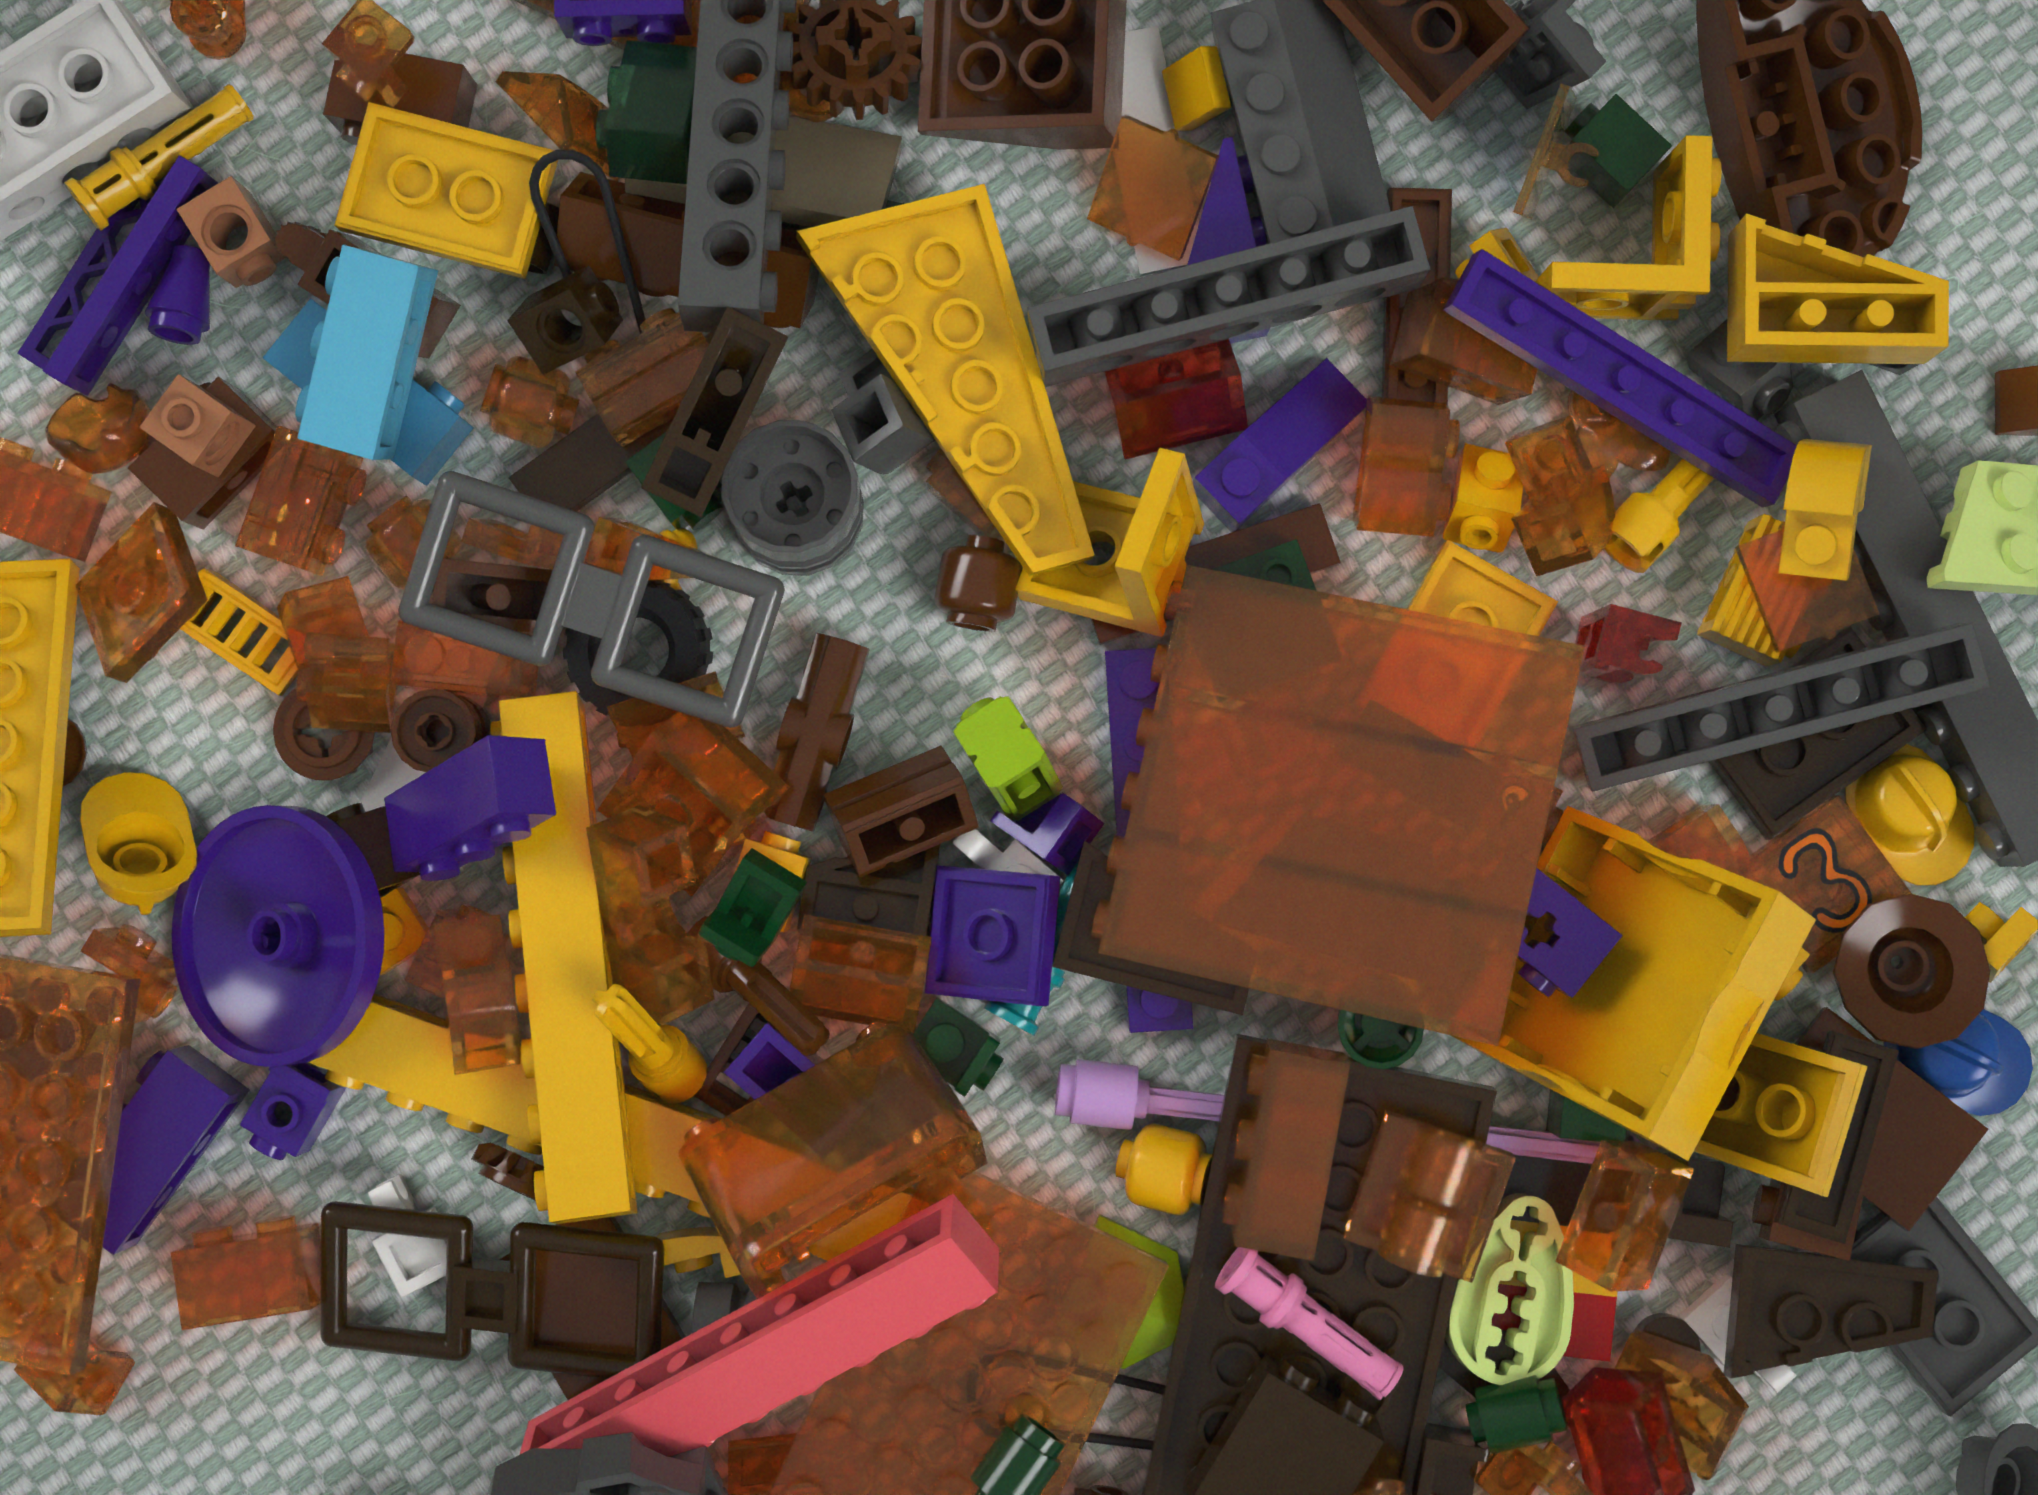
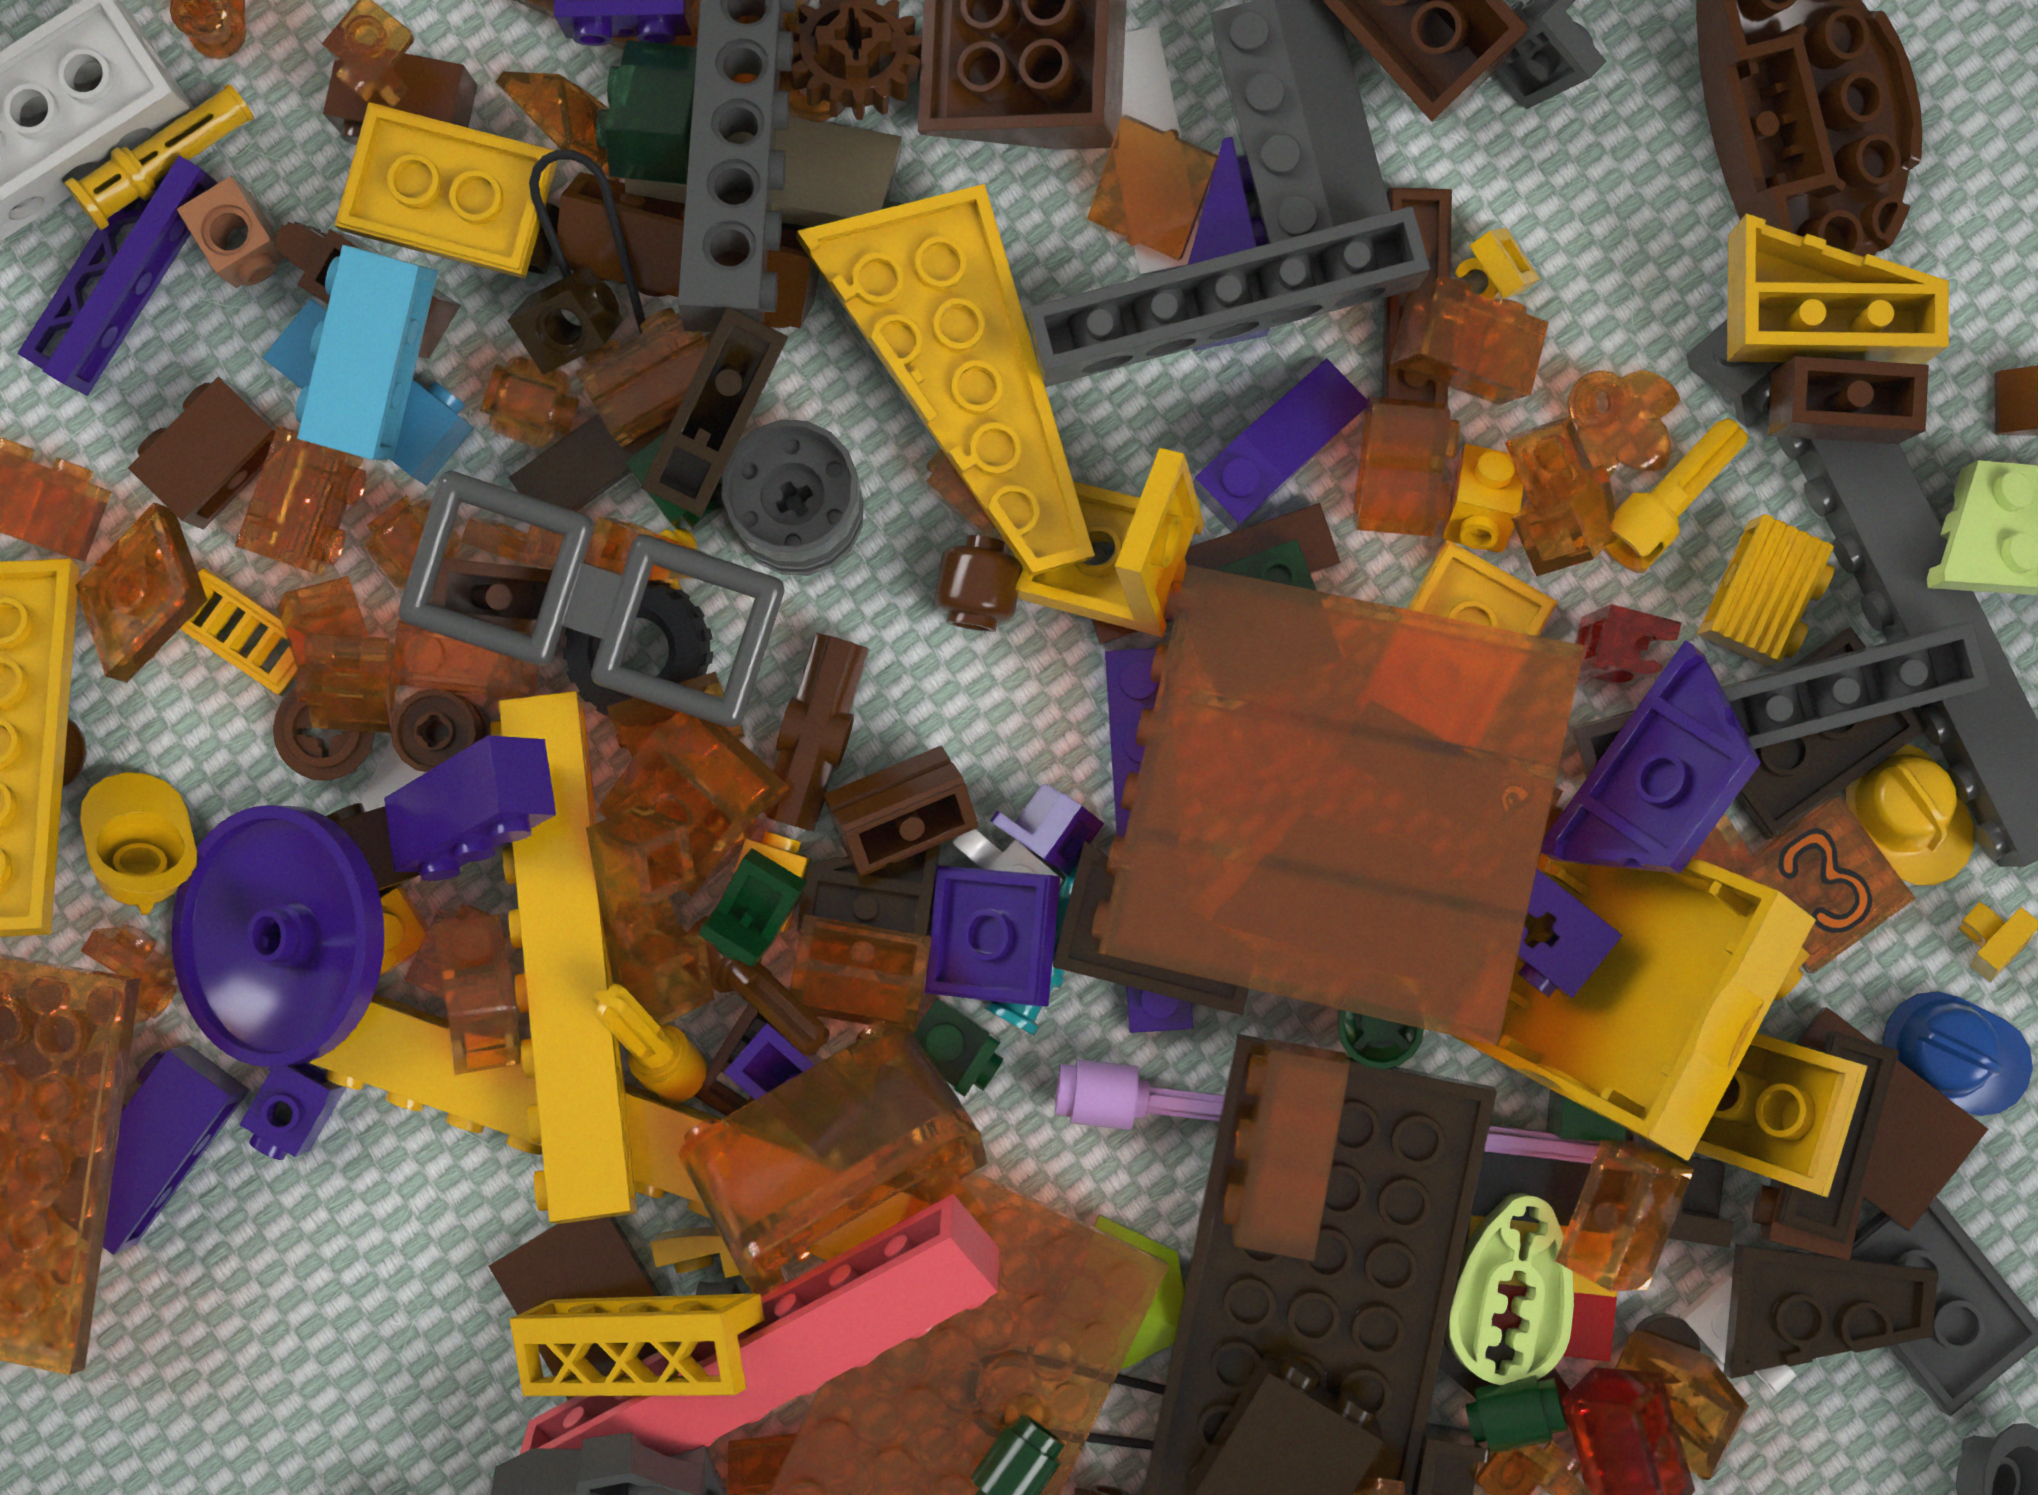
(85, 1391): clear orange bracket -> none
(99, 433): clear orange hair -> none
(182, 298): dark purple cone -> none
(197, 426): nougat brick -> none
(248, 1274): clear orange brick -> none
(408, 1259): white plate -> none
(487, 1291): dark brown bar -> none
(507, 1168): reddish brown gear -> none
(635, 1321): none -> yellow fence
(877, 417): dark grey brick -> none
(1007, 756): lime brick -> none
(1164, 1169): yellow head -> none
(1177, 399): clear red brick -> none
(1196, 88): yellow tile -> none
(1285, 1304): bright pink pin -> none
(1428, 1198): clear orange plate -> none
(1552, 154): clear orange piece -> none
(1621, 378): dark purple plate -> none
(1625, 144): dark green brick -> none
(1660, 777): none -> dark purple wing
(1681, 247): yellow bracket -> none
(1802, 606): clear orange piece -> none
(1823, 507): yellow brick -> none
(1848, 400): none -> reddish brown brick
(1933, 987): reddish brown hat -> none

